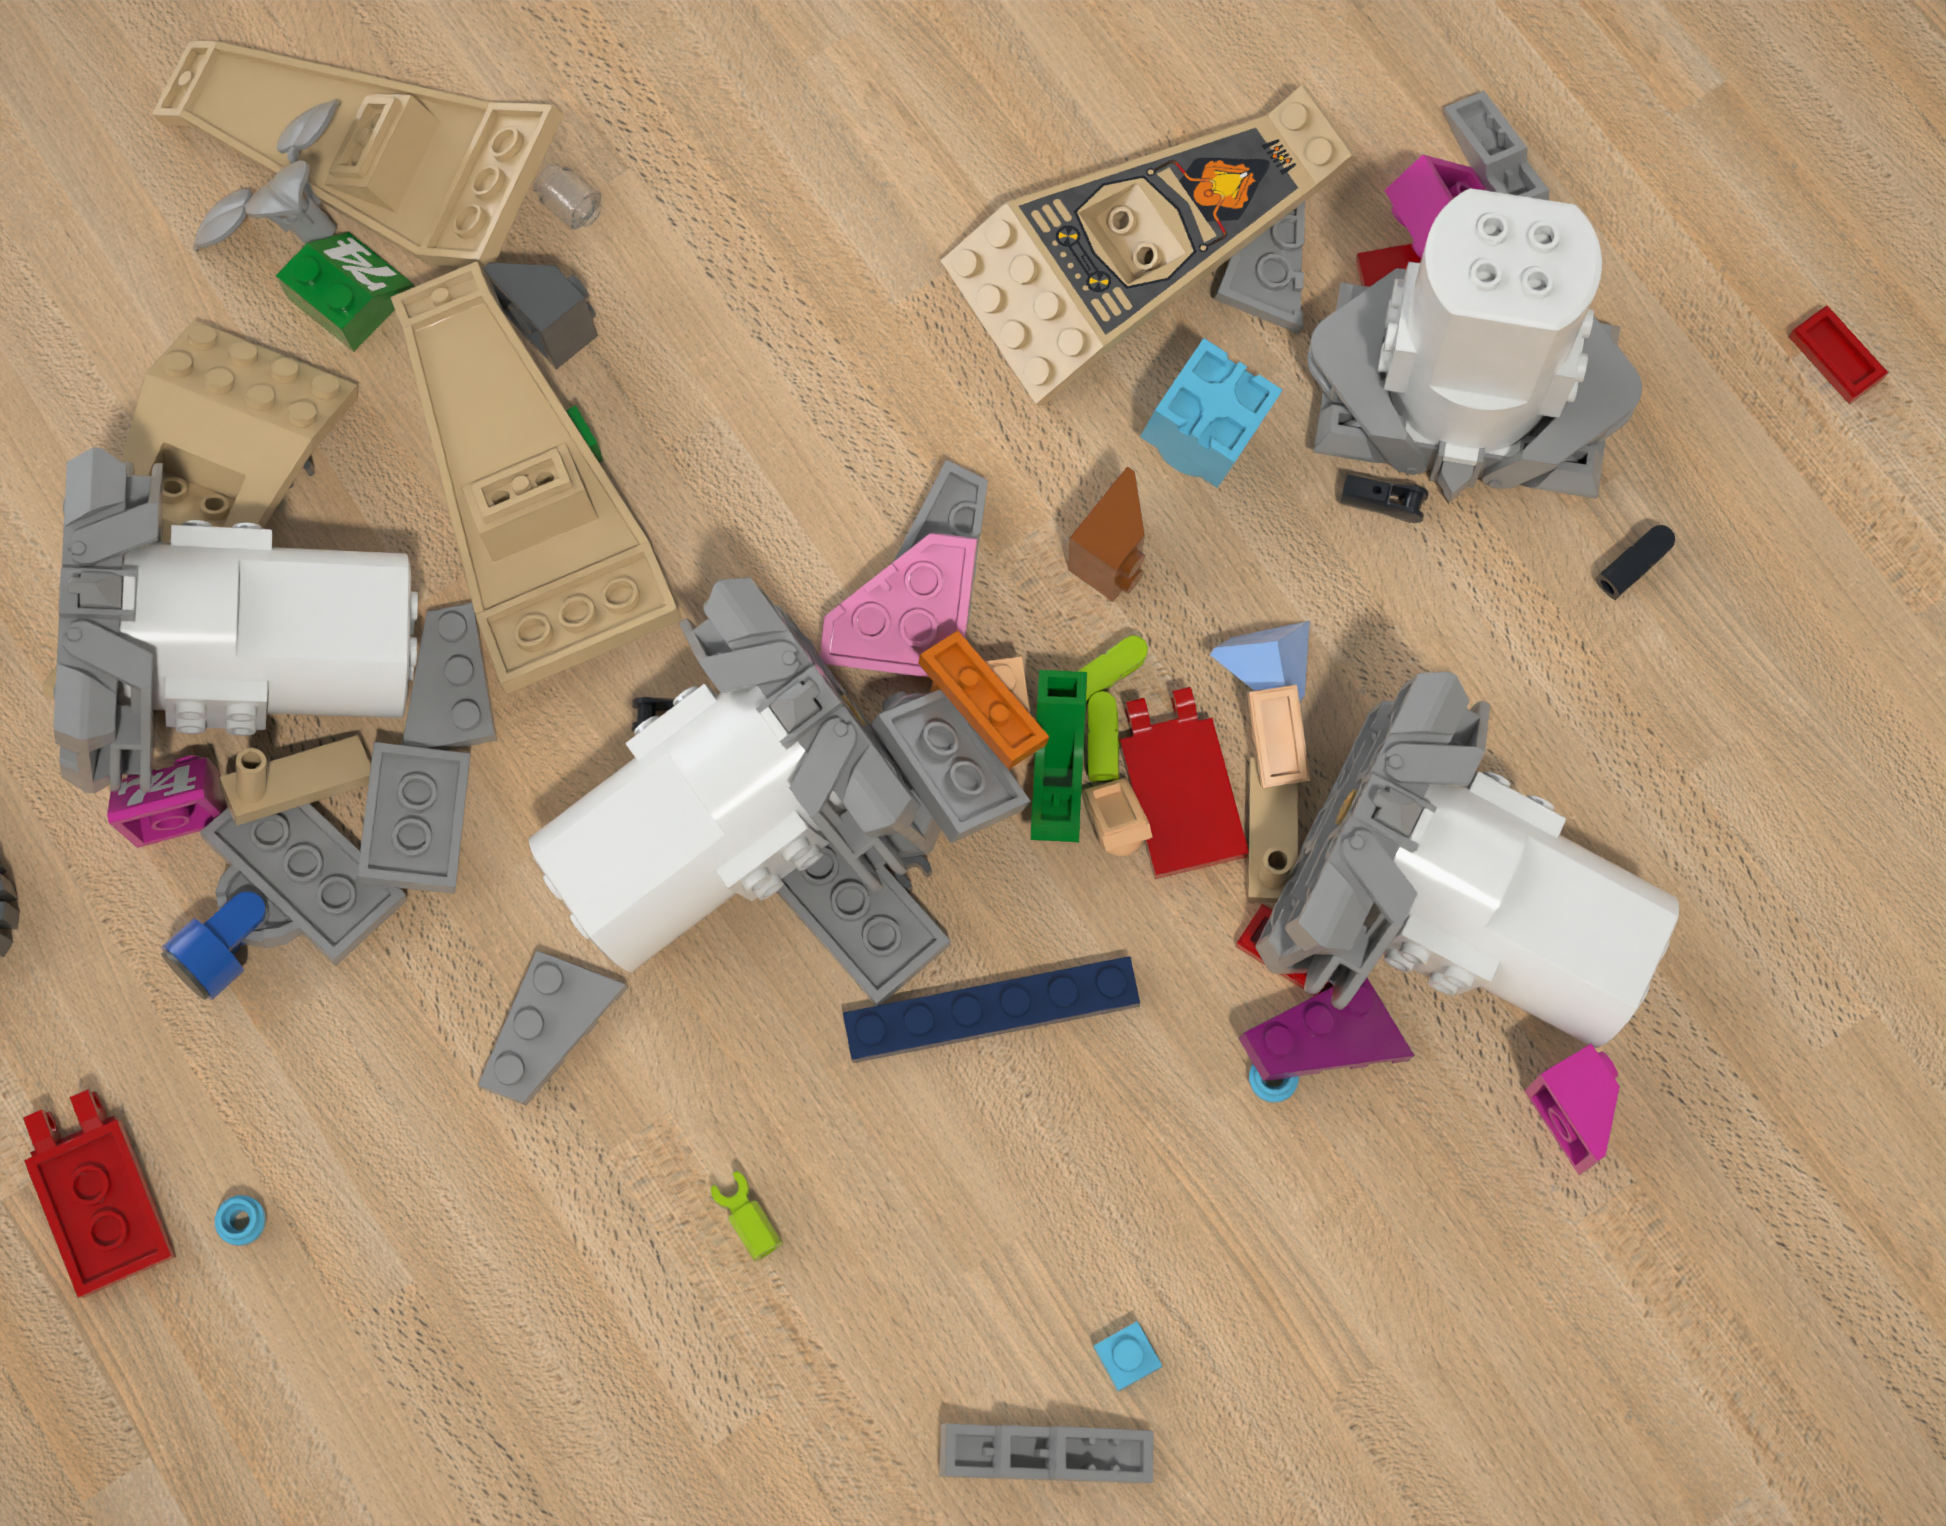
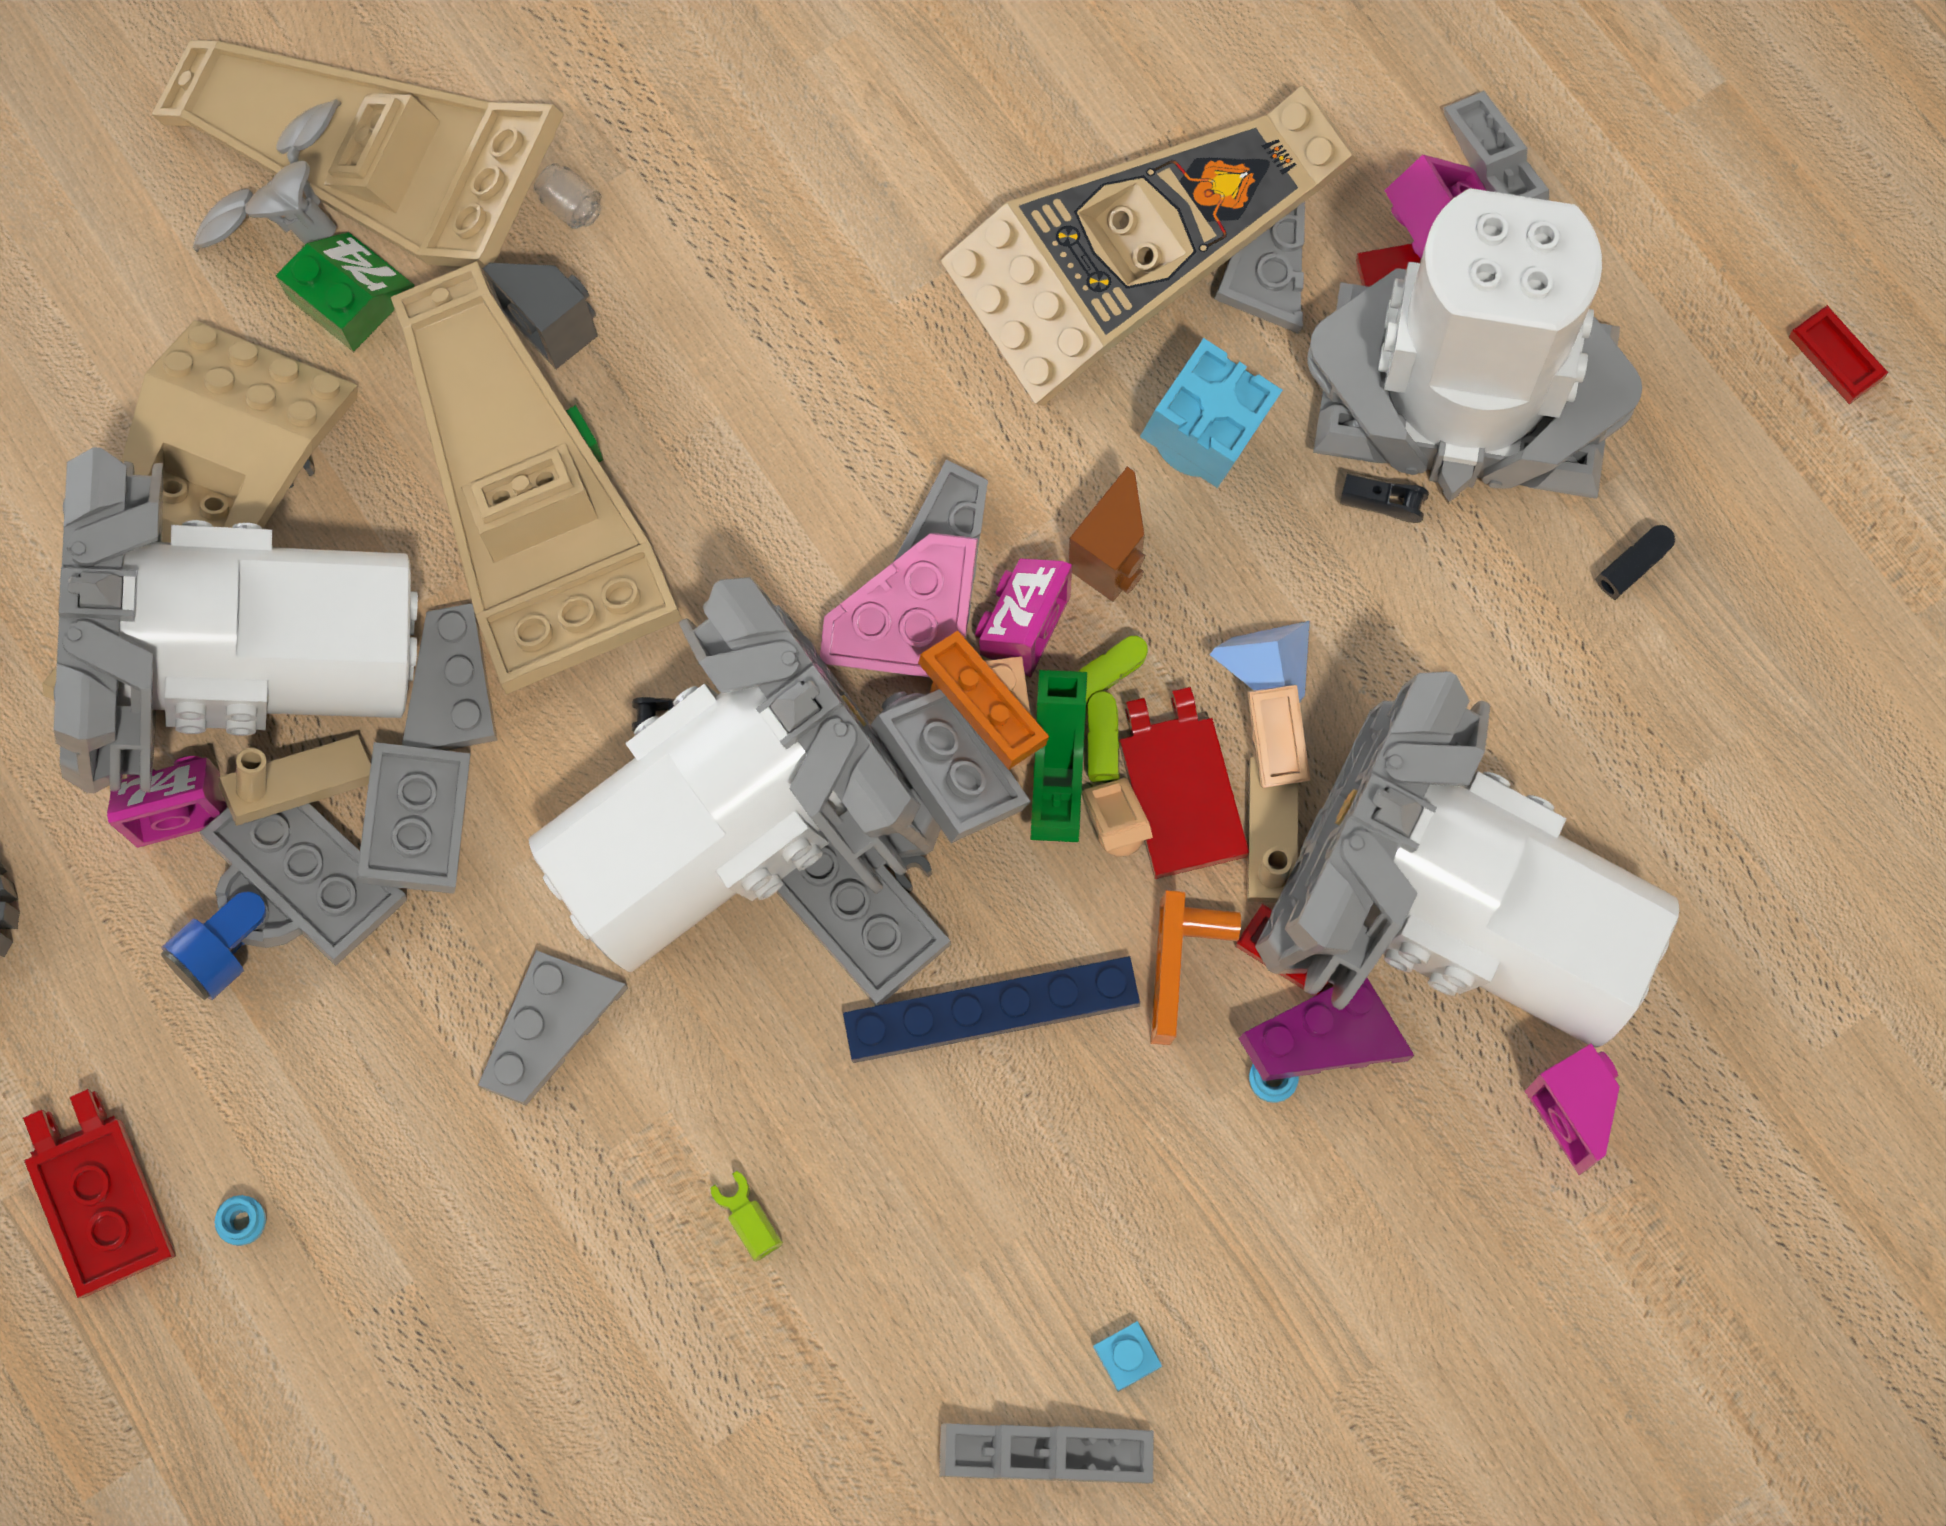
(1026, 612): none -> dark pink slope
(1173, 924): none -> orange piece

